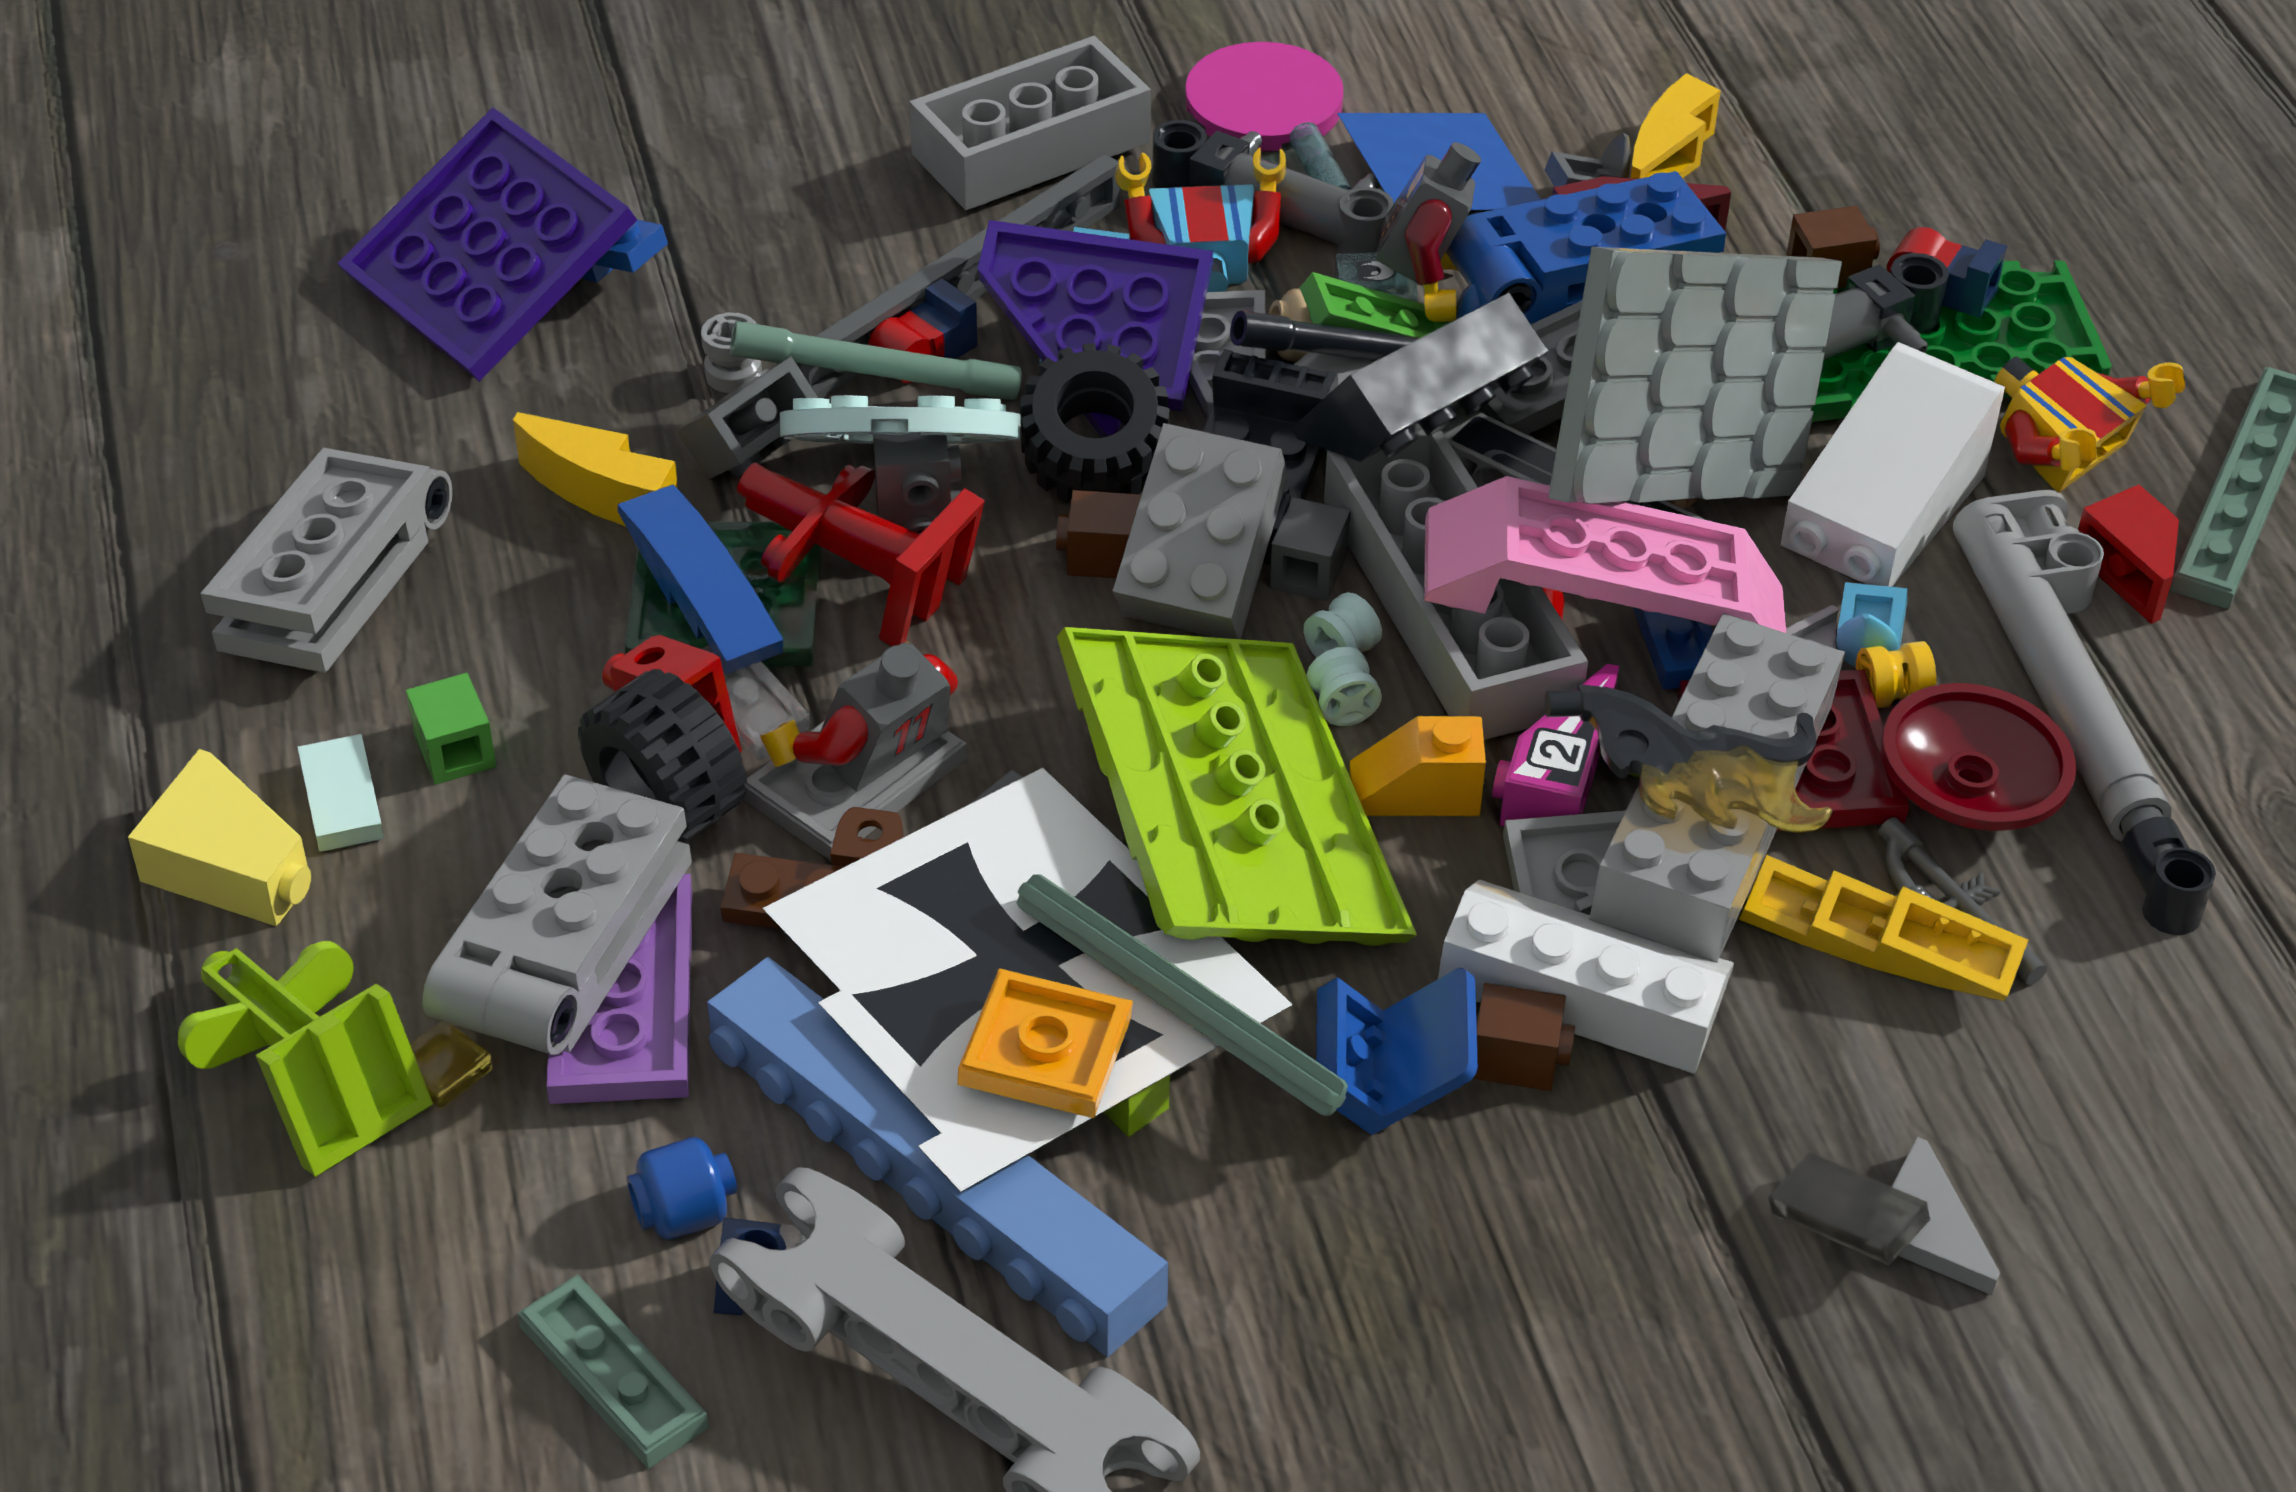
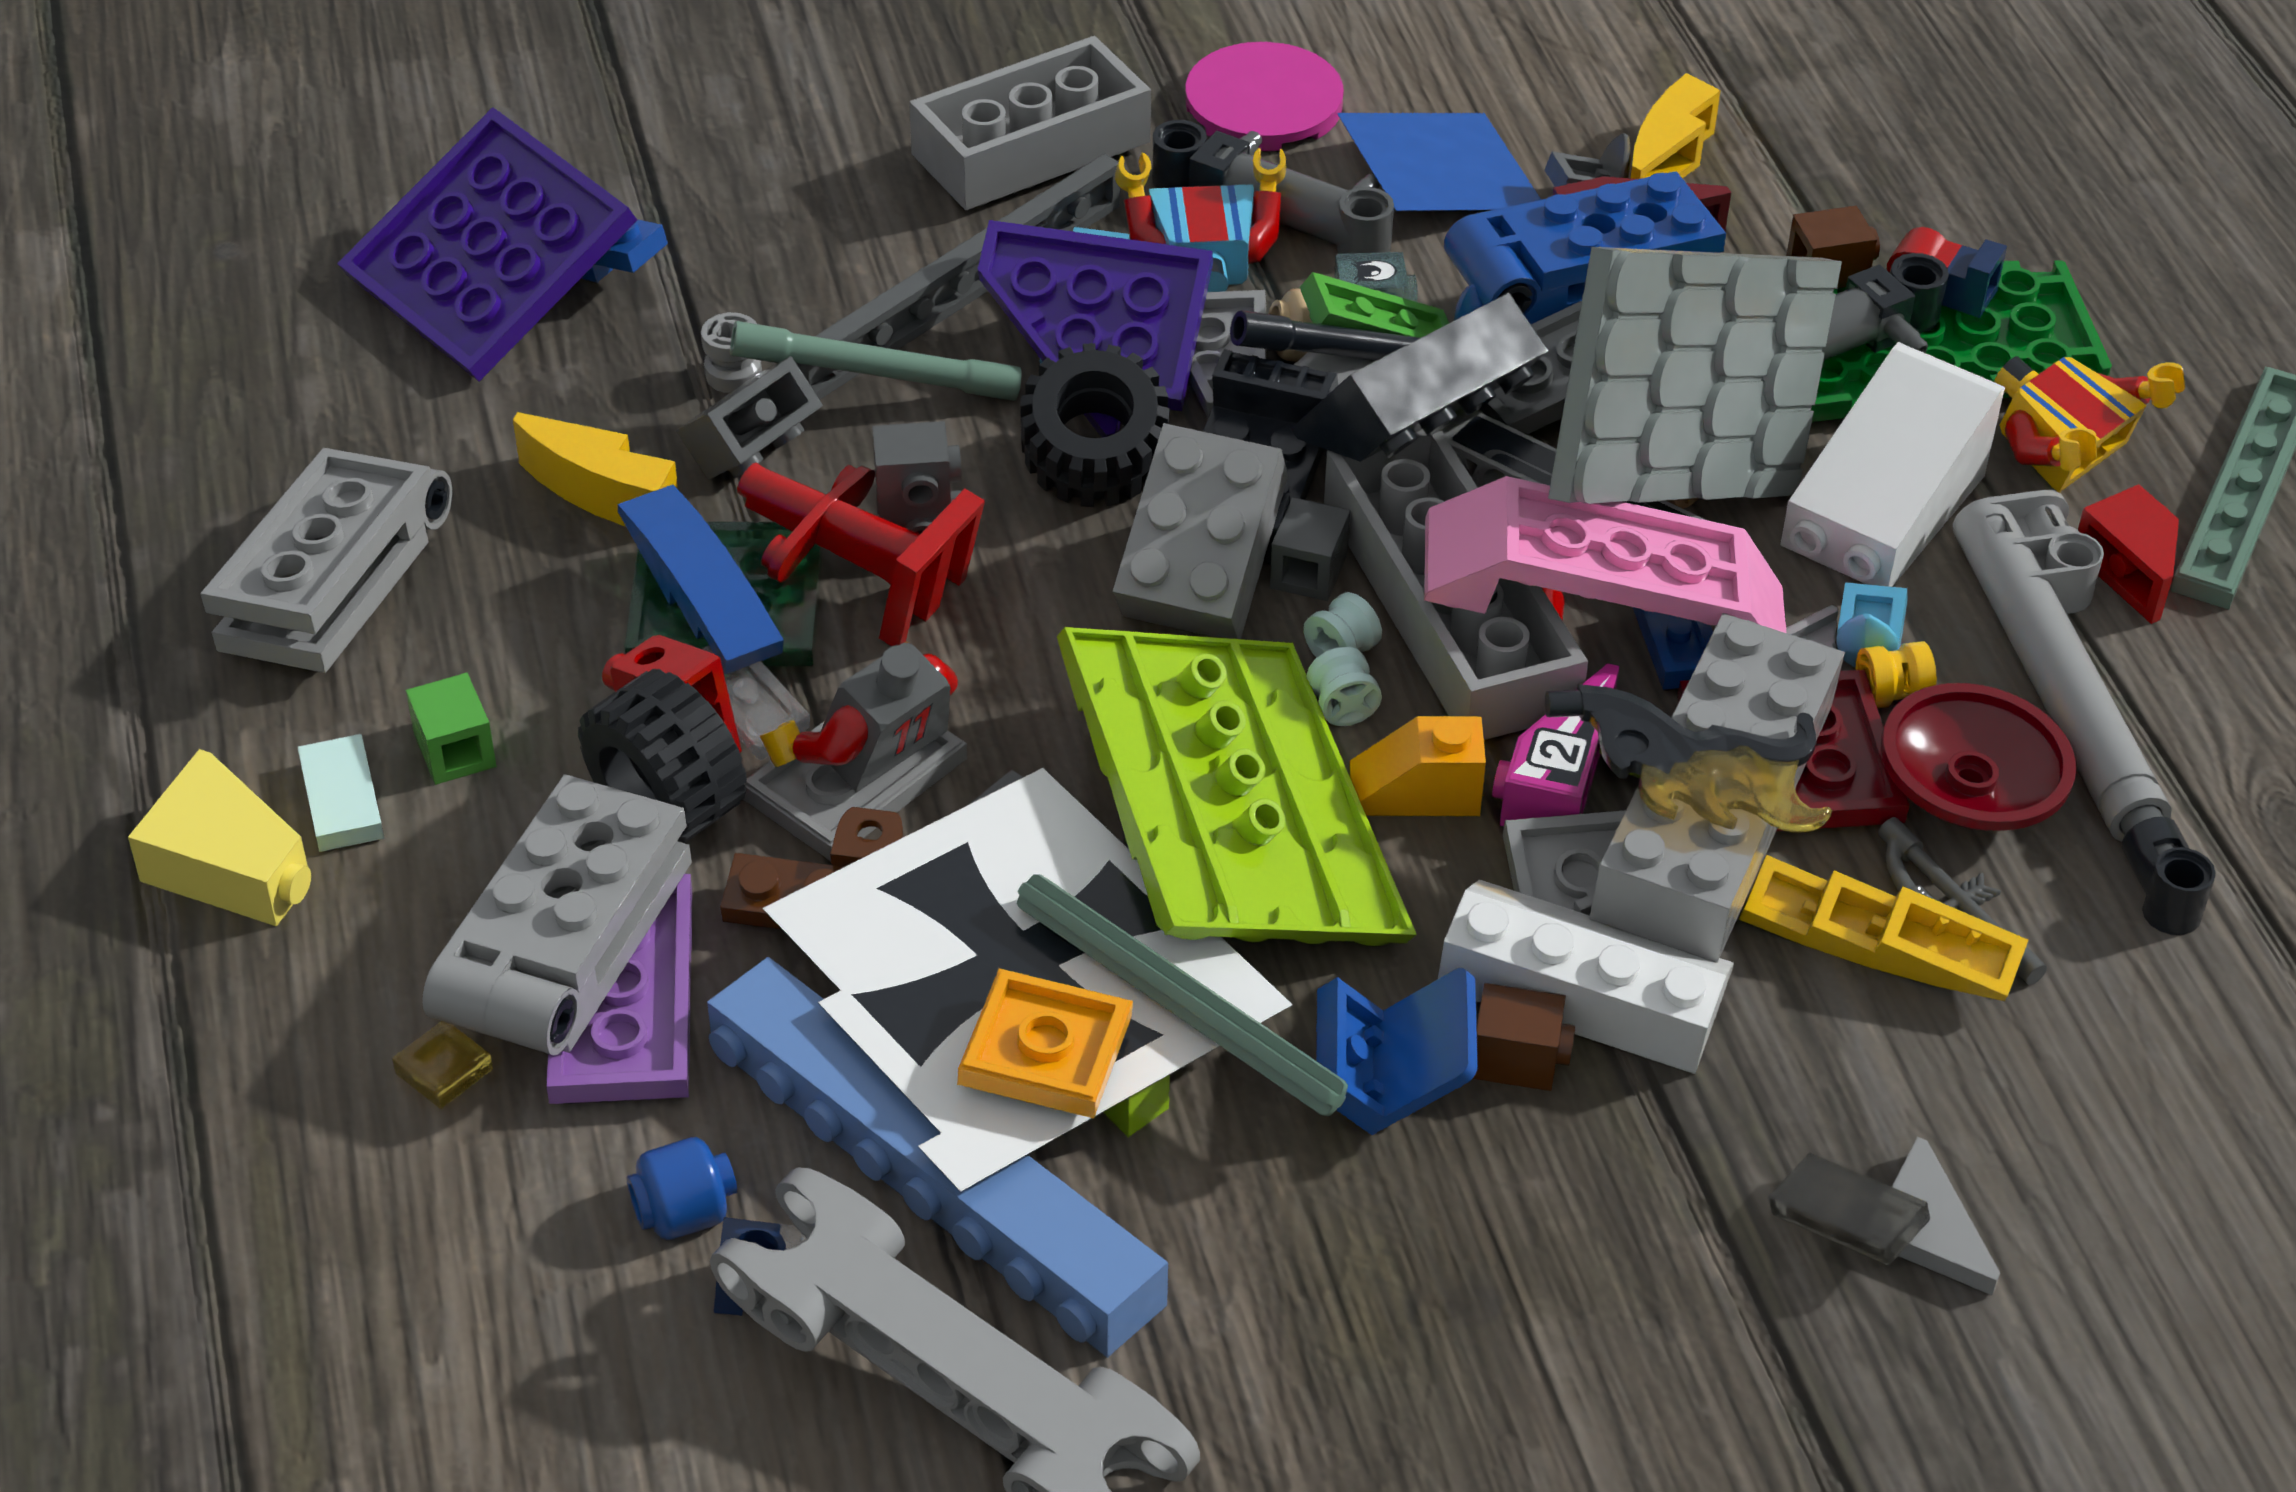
(331, 1075): lime piece -> none
(613, 1371): sand green tile -> none
(853, 421): light aqua plate -> none
(938, 327): leg -> none
(1096, 532): reddish brown brick -> none
(1316, 155): clear light blue piece -> none
(1425, 223): torso -> none

